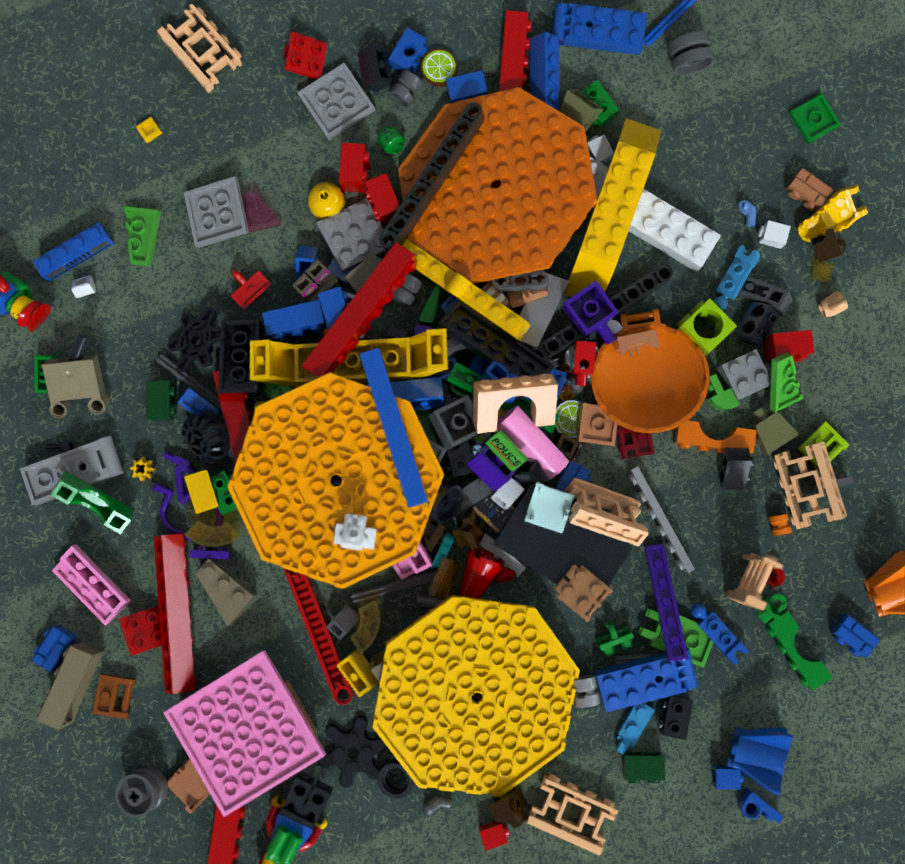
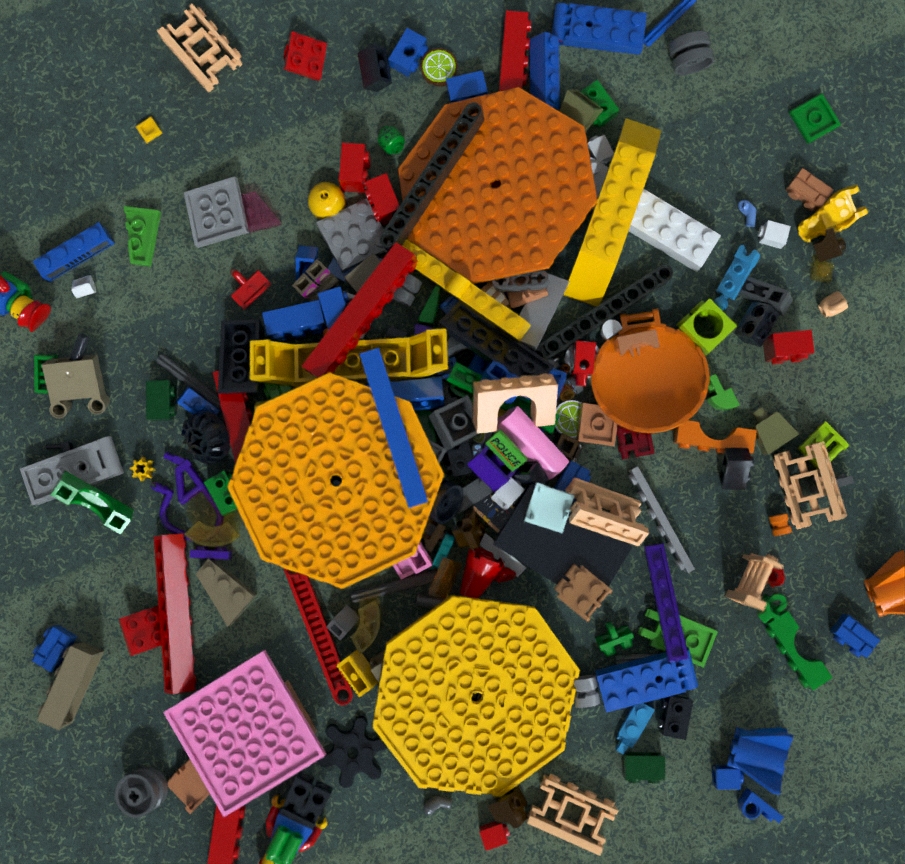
(91, 584): bright pink brick -> none
(107, 696): dark orange plate -> none
(191, 332): black plate -> none
(201, 491): yellow panel -> none
(336, 101): light grey plate -> none
(354, 533): white tile -> none
(386, 788): black tyre -> none
(405, 88): dark grey wheel -> none
(591, 312): dark purple brick -> none
(718, 632): blue plate -> none
(745, 374): light grey brick -> none
(783, 383): bright green wing -> none

